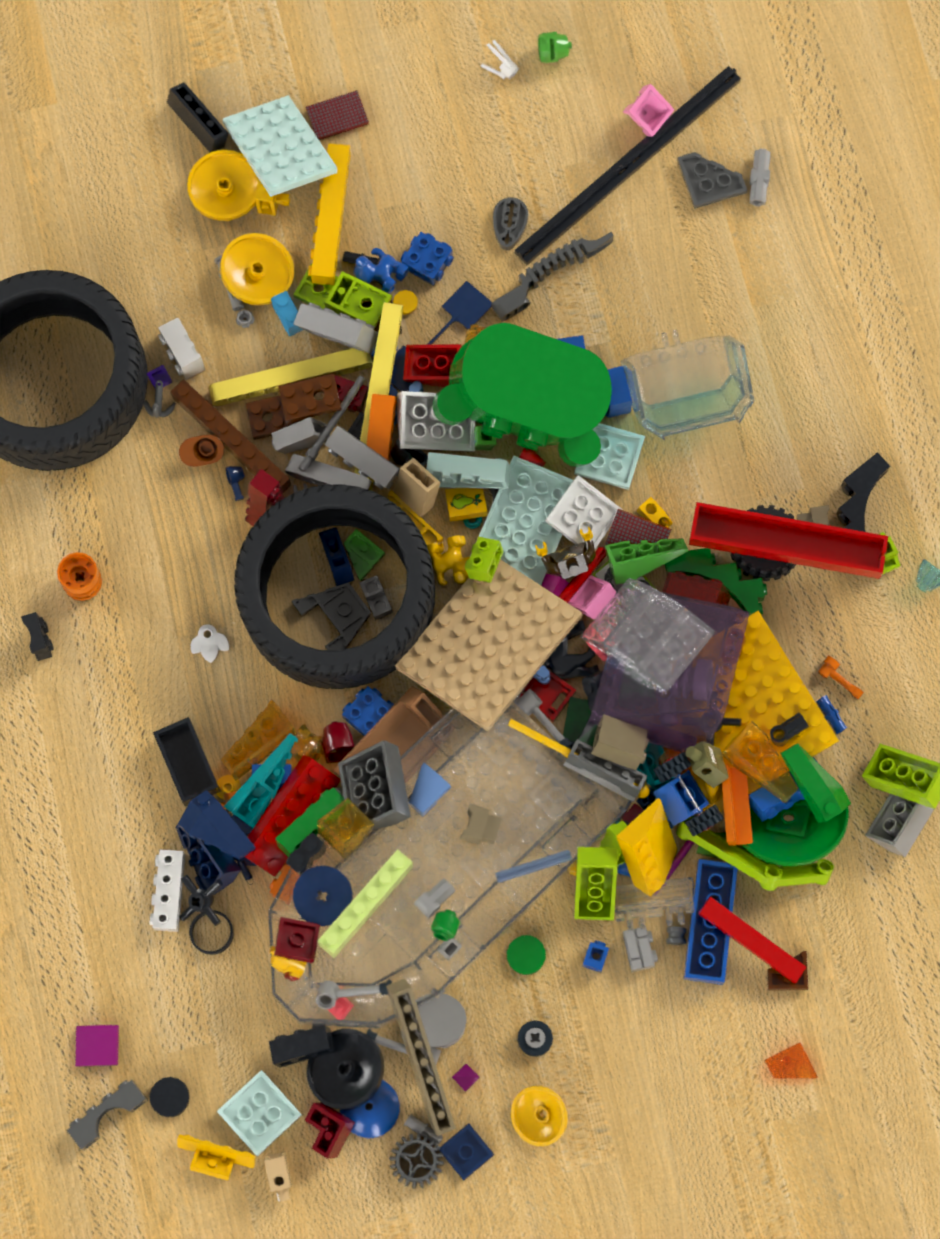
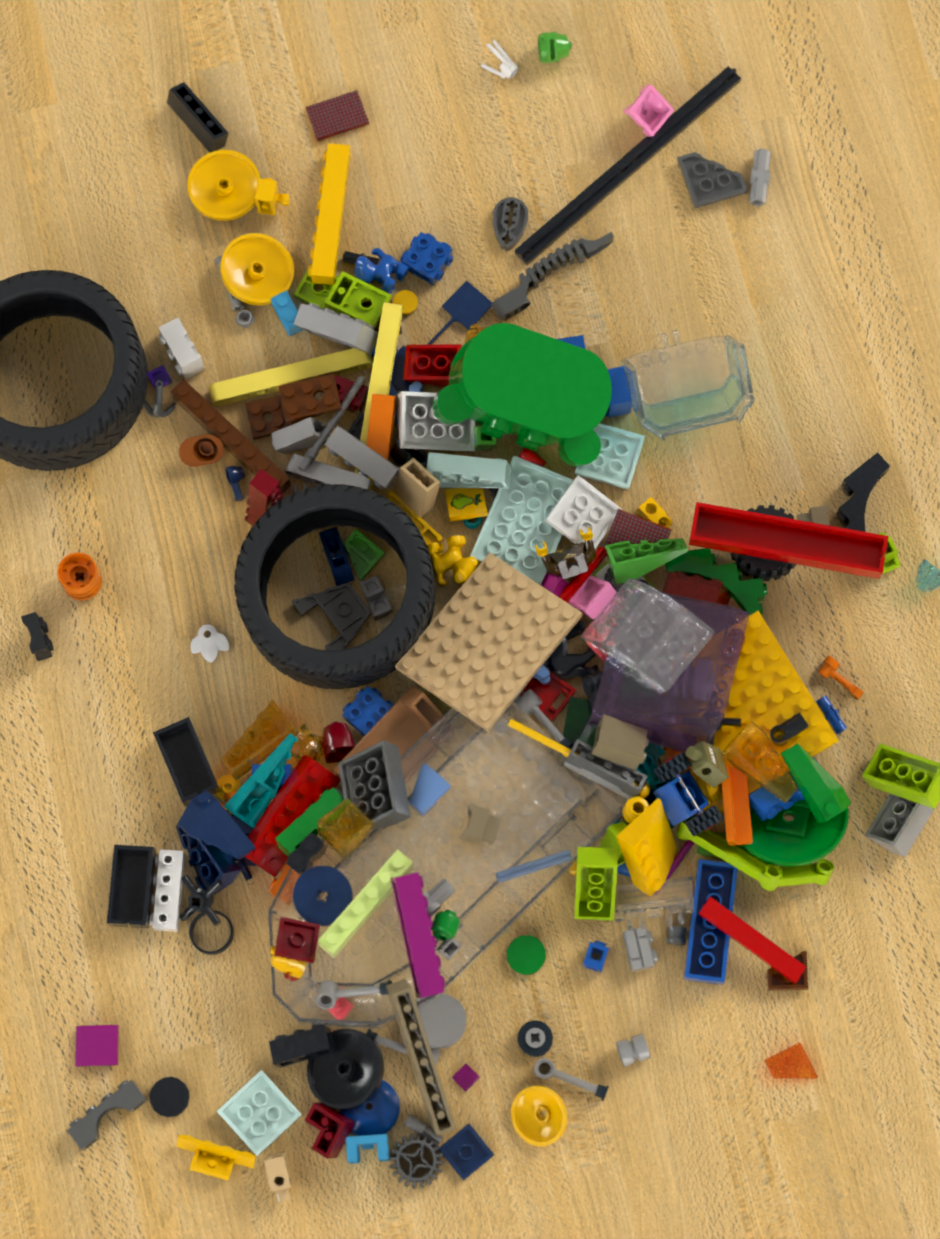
(131, 886): none -> black piece
(279, 145): light aqua plate -> none
(367, 1142): none -> dark azure panel
(417, 934): none -> magenta brick
(484, 559): lime brick -> none
(600, 1091): none -> light grey piece
(632, 1050): none -> light grey wheel
(634, 803): none -> yellow head

